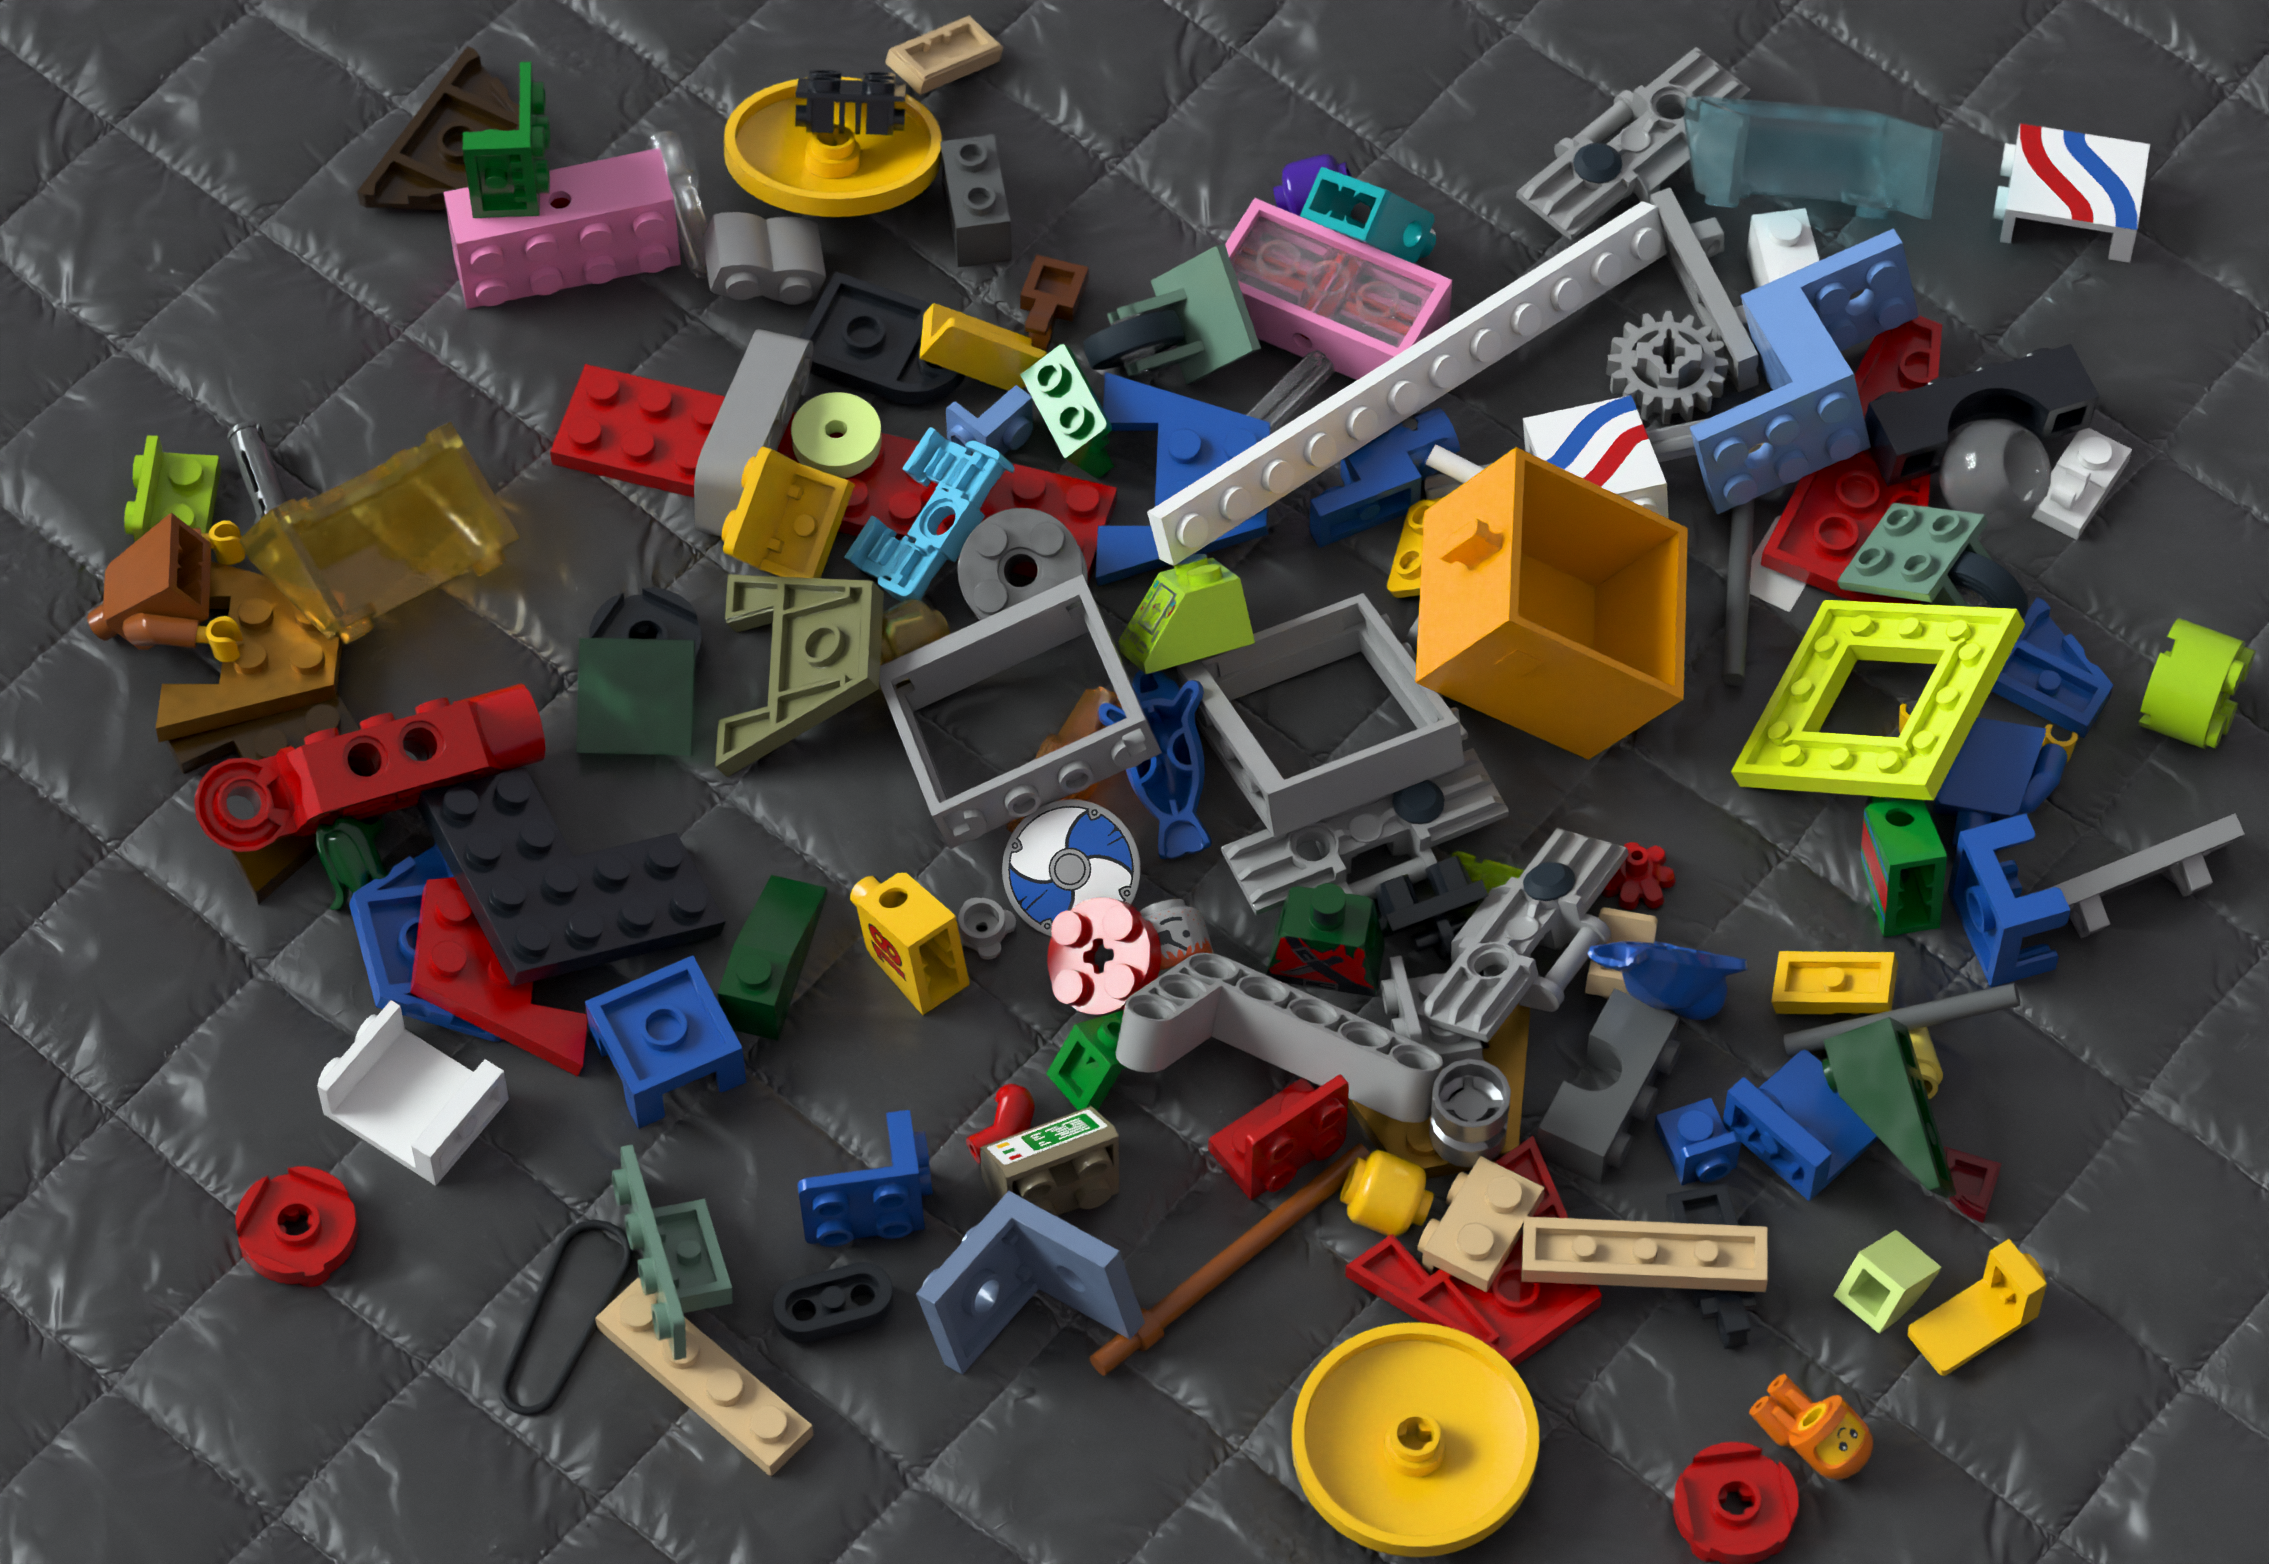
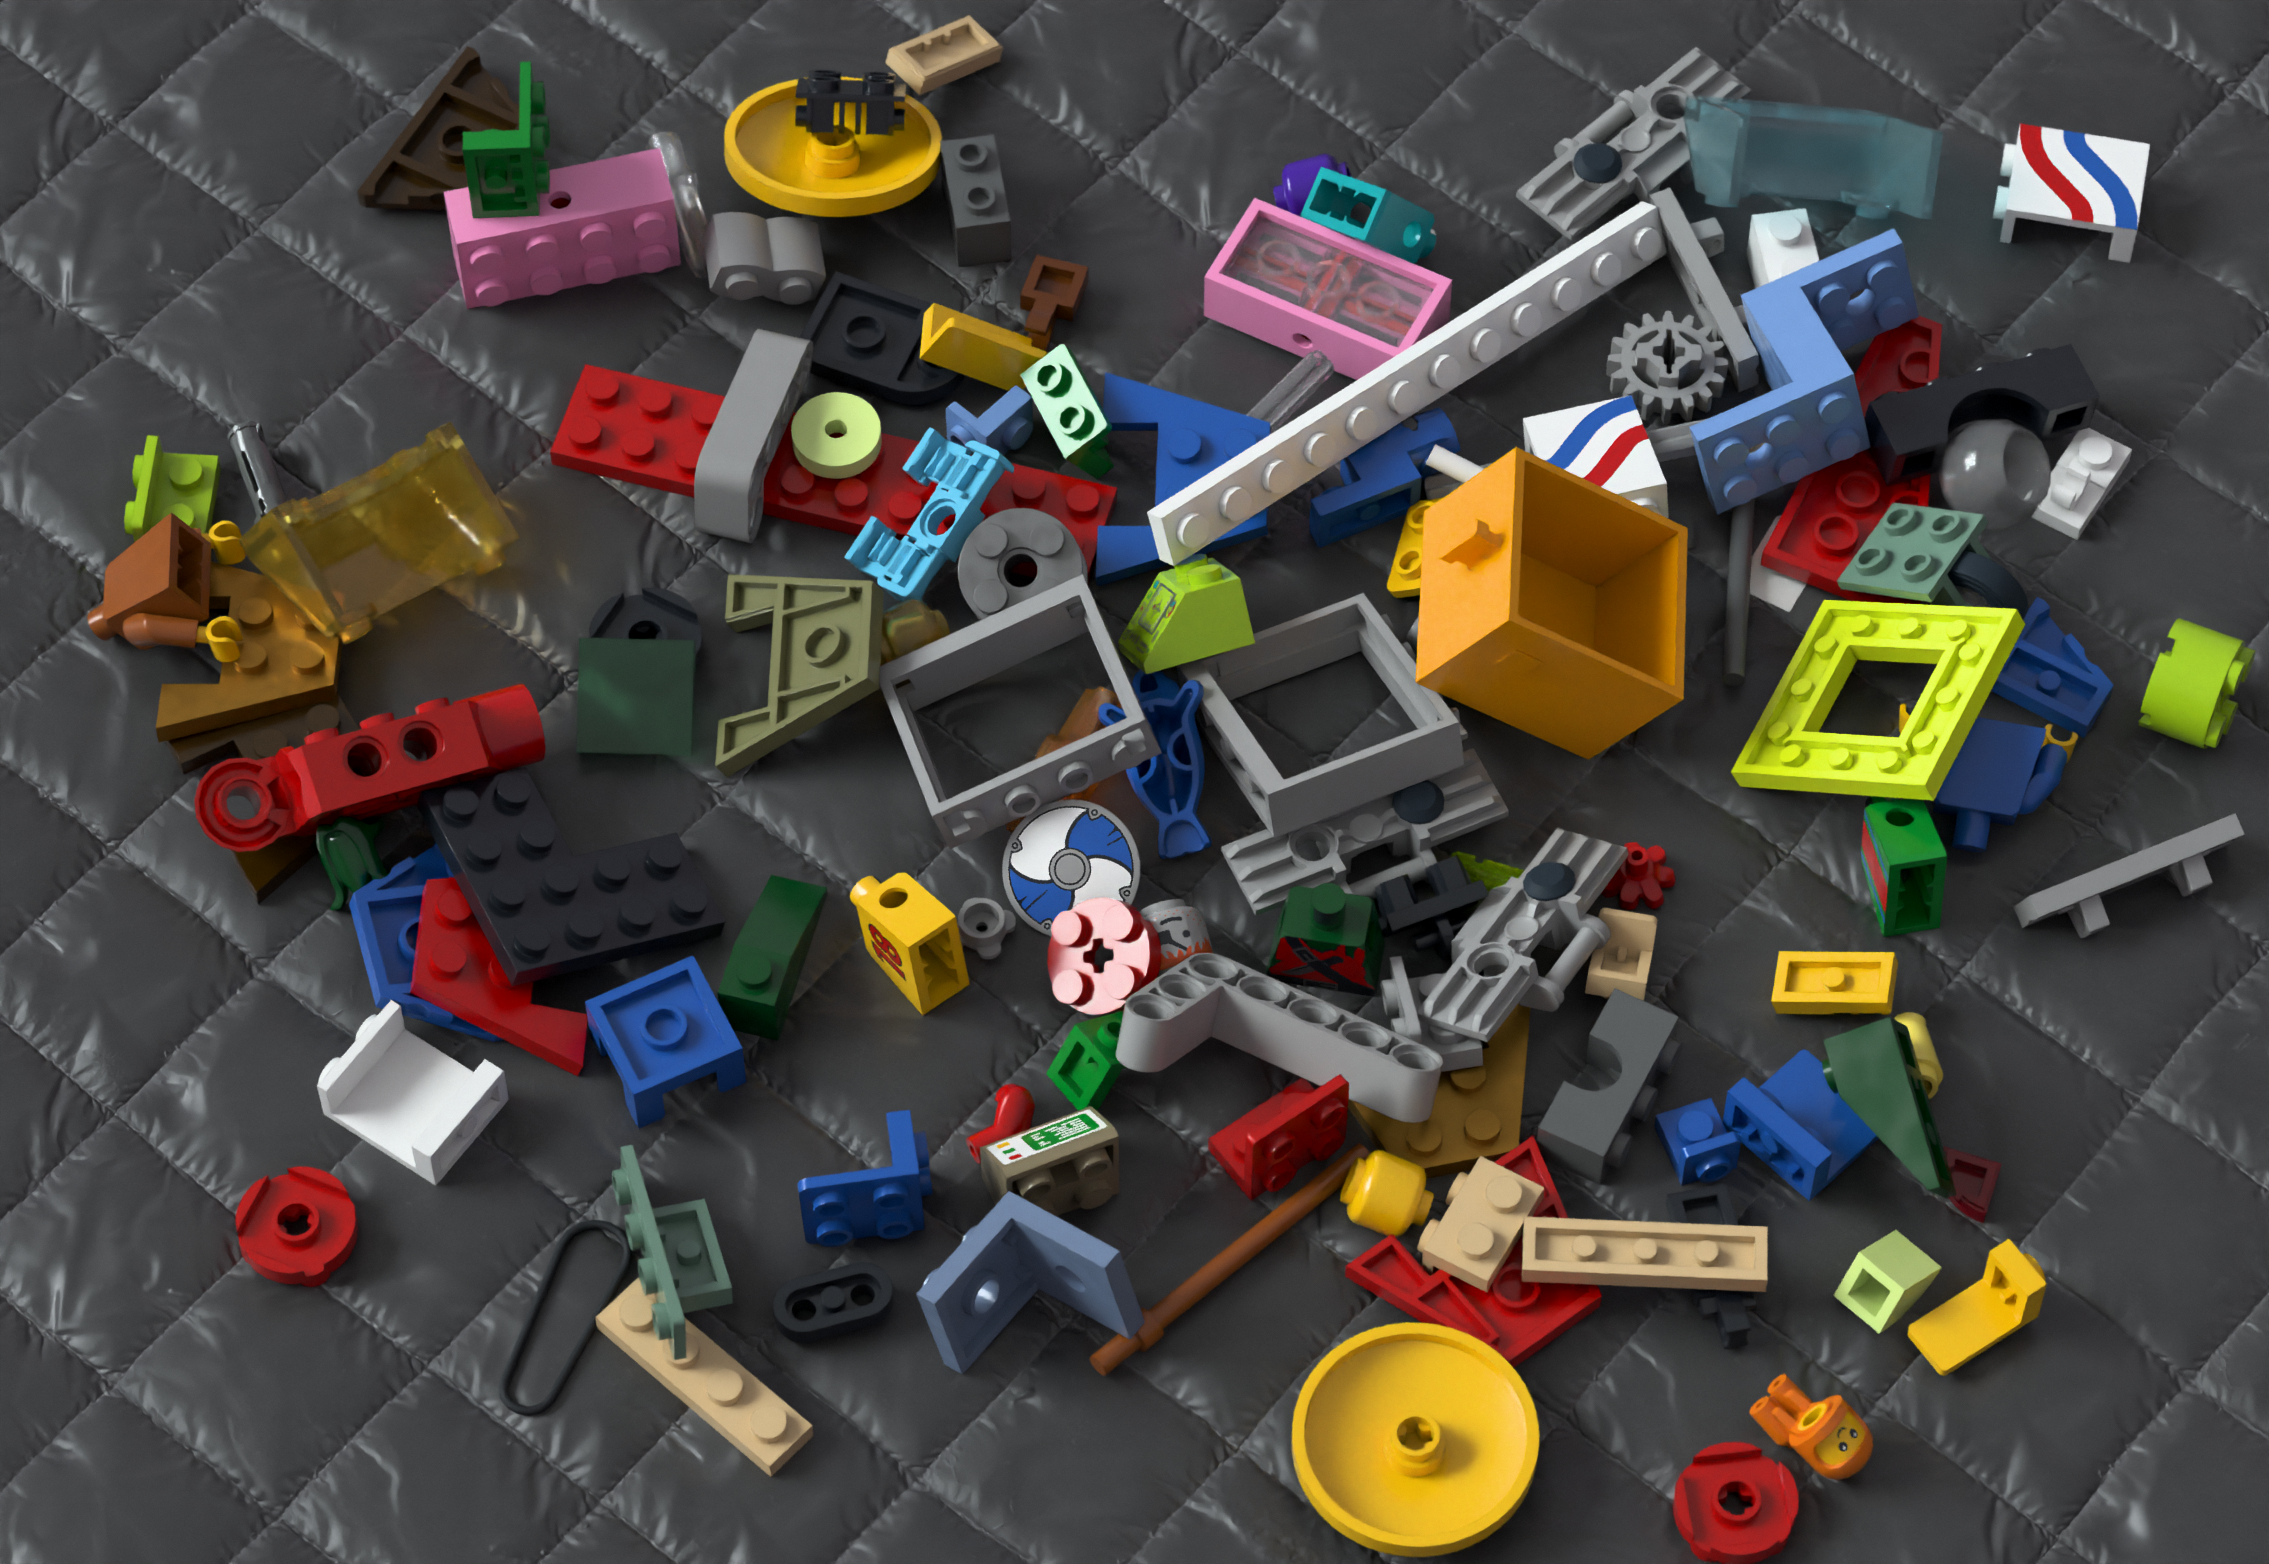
(785, 516): yellow bracket -> none
(1193, 307): sand green plate -> none
(1469, 1112): flat silver wheel -> none
(1671, 975): blue animal -> none
(1913, 1016): dark grey bar -> none
(1991, 906): blue panel -> none

